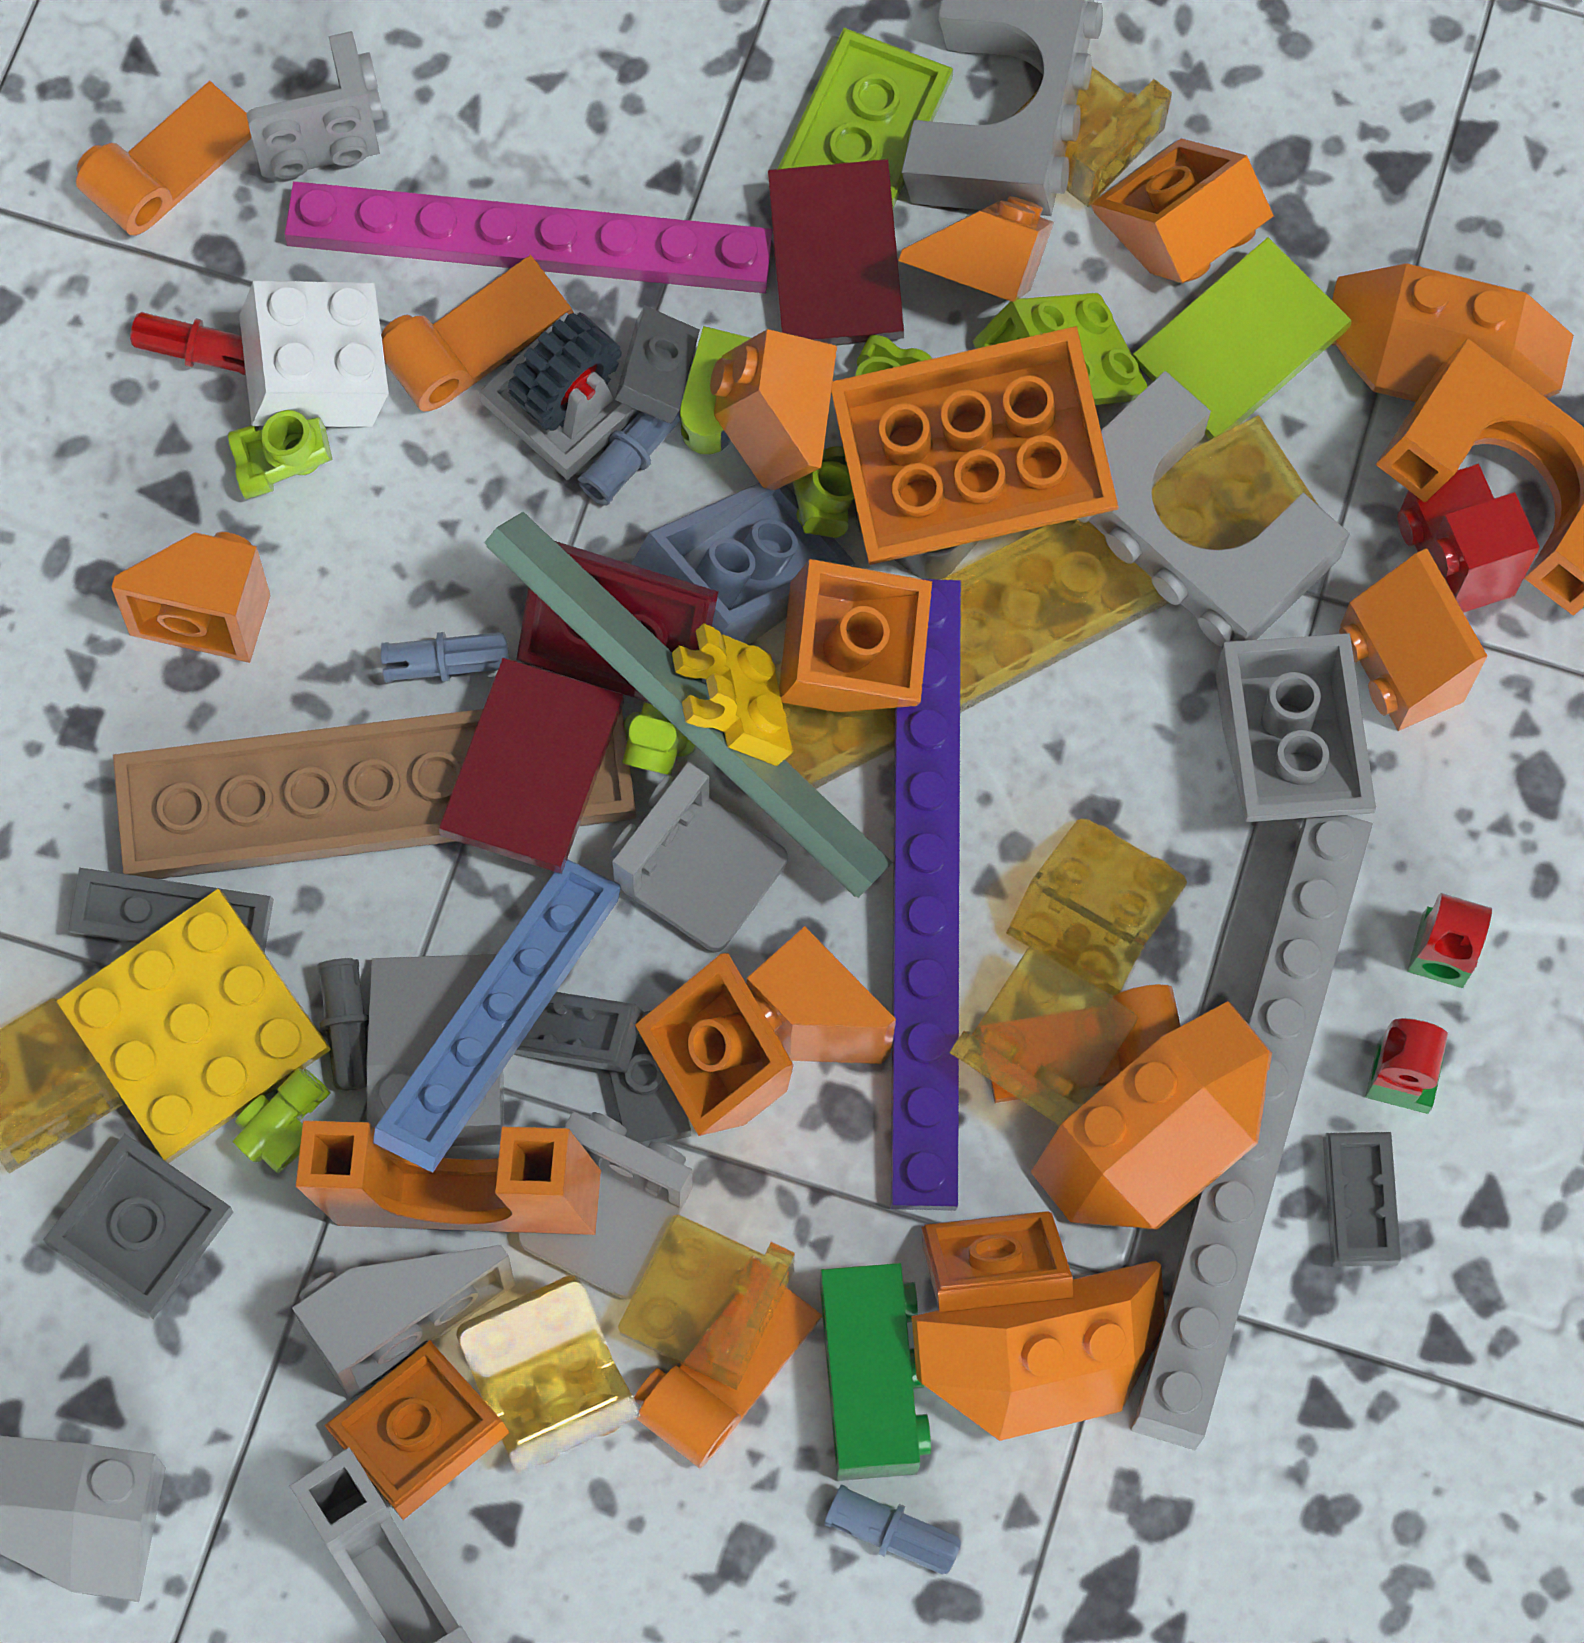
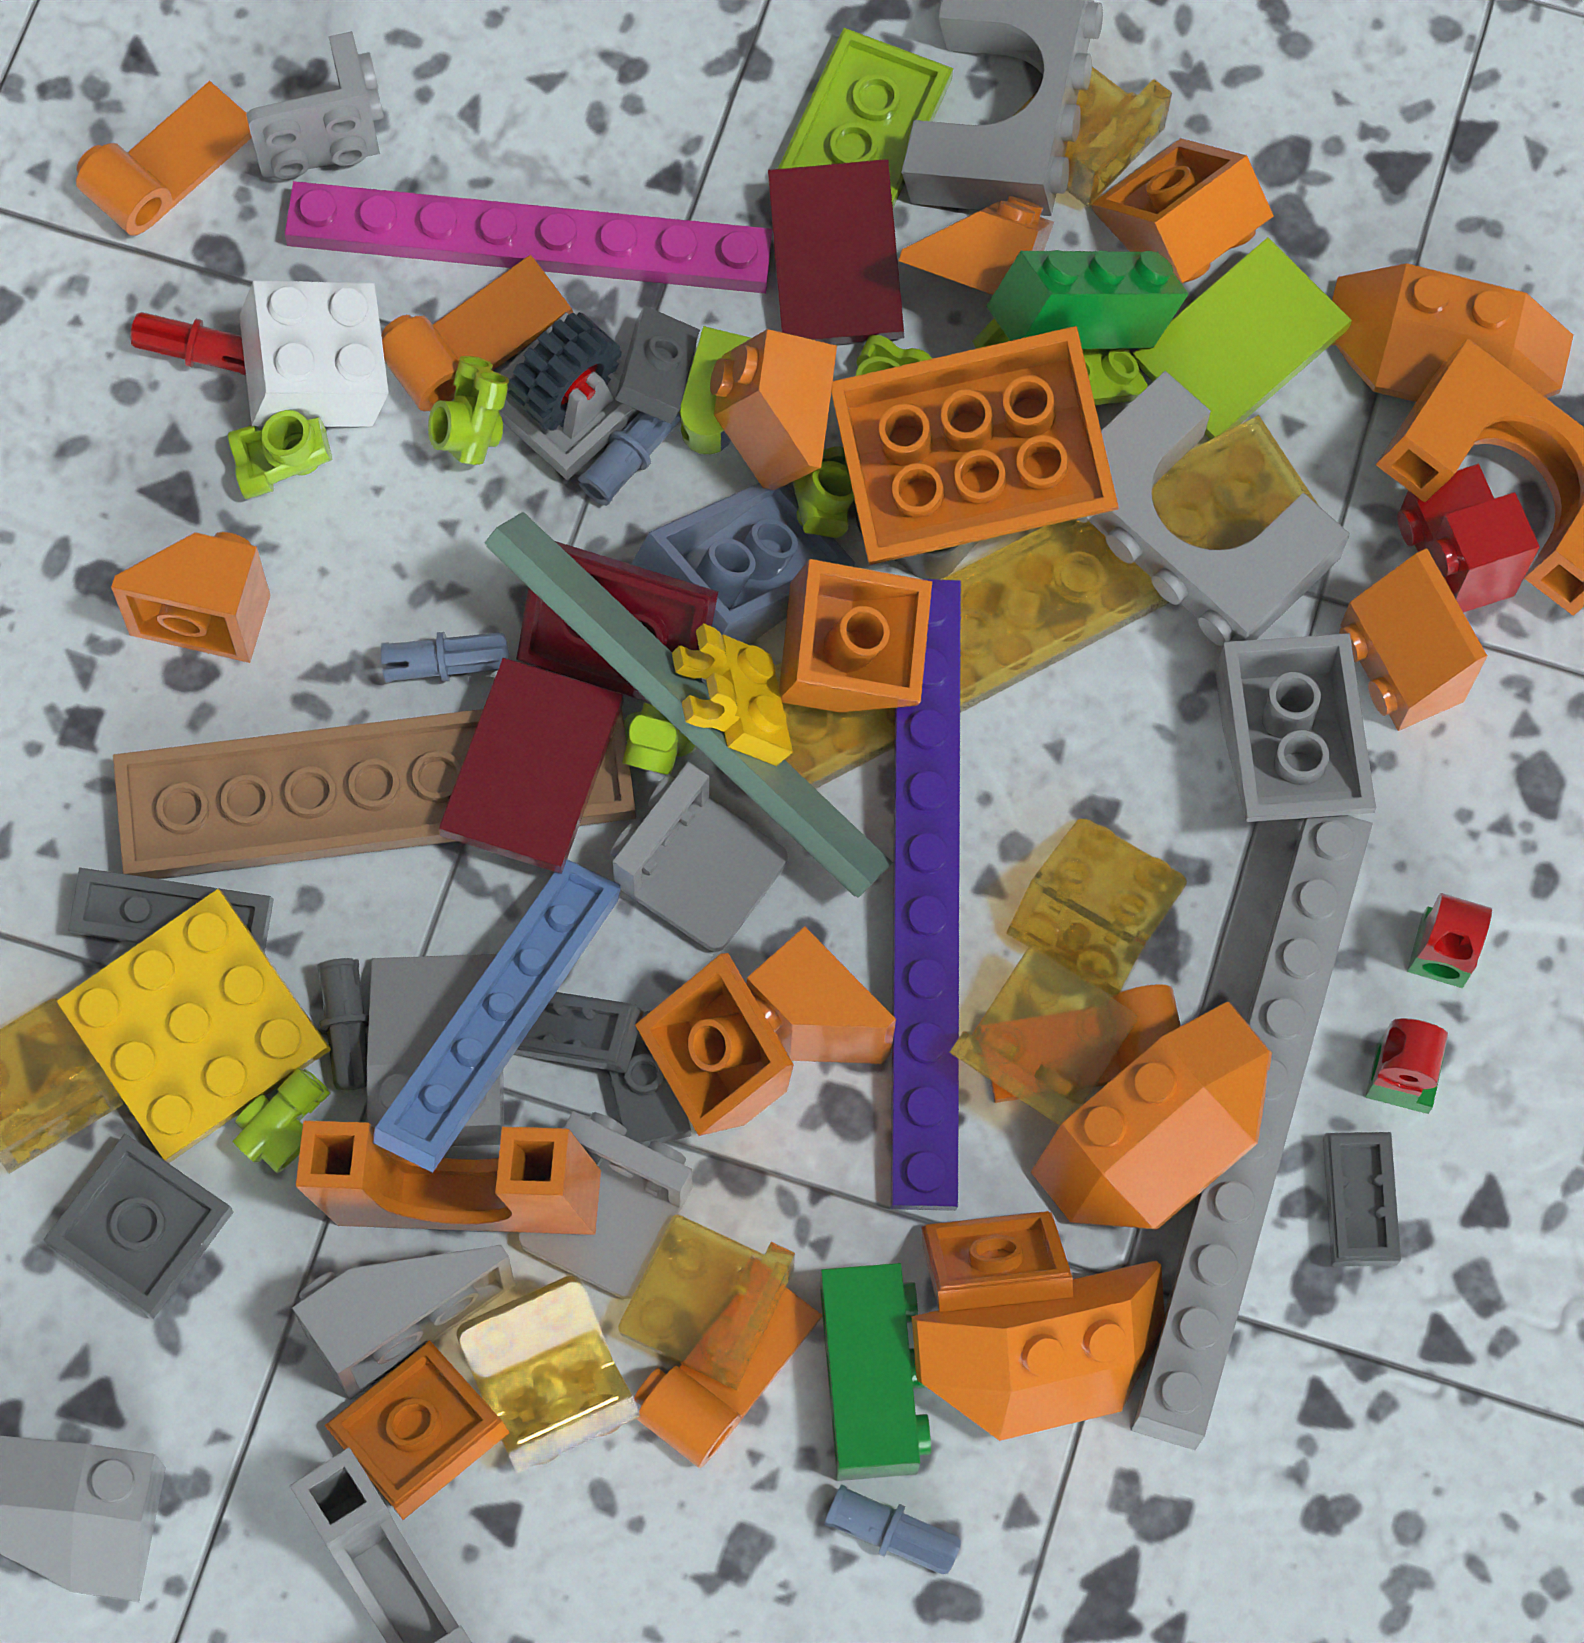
(473, 418): none -> lime plate
(1108, 295): none -> green brick

